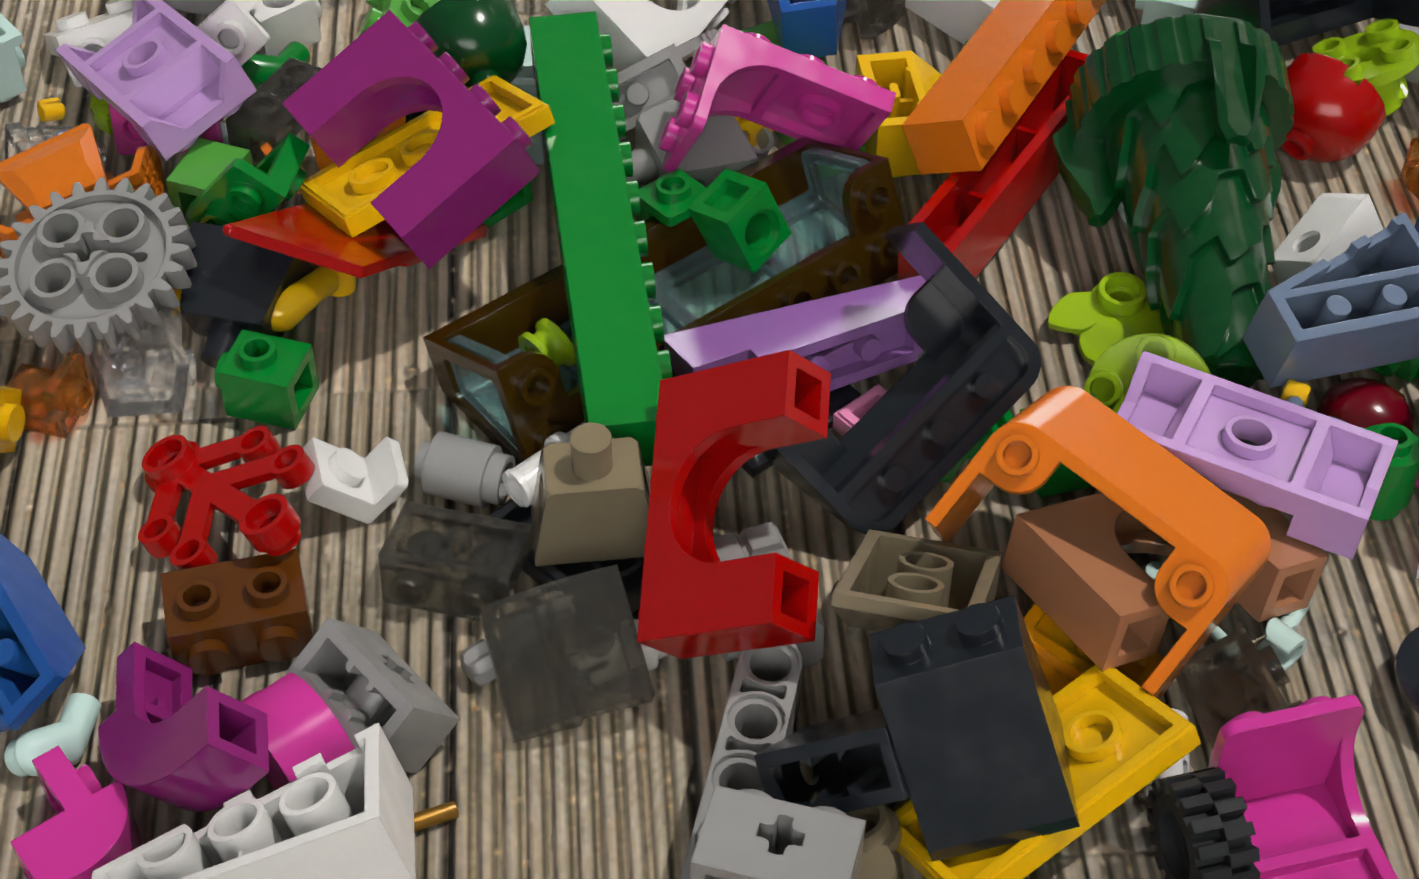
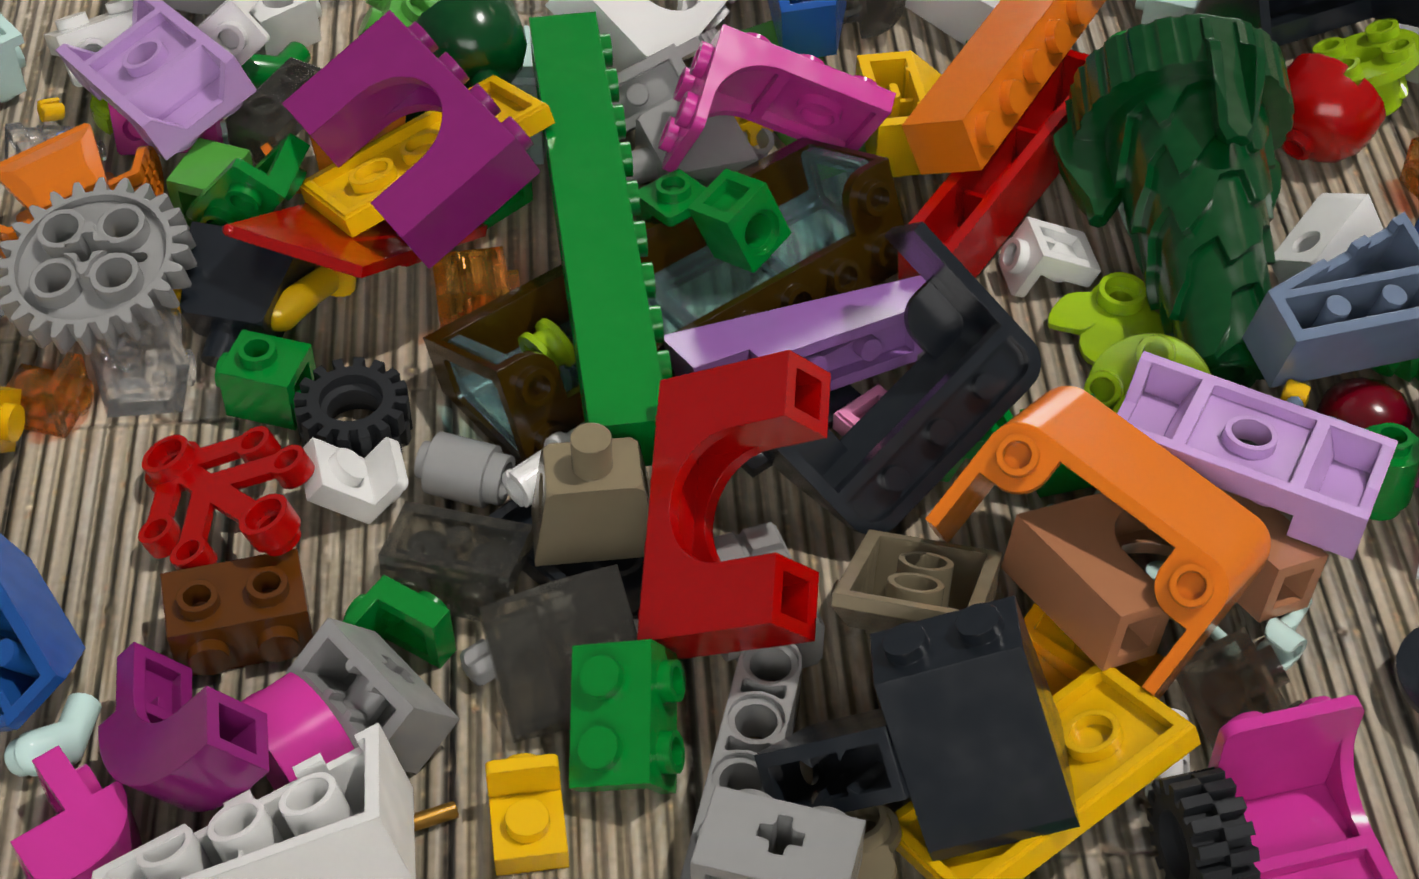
(349, 390): none -> black tyre
(407, 619): none -> green bracket
(471, 280): none -> clear orange brick
(526, 814): none -> yellow bracket
(625, 717): none -> green bracket
(1046, 251): none -> white bracket

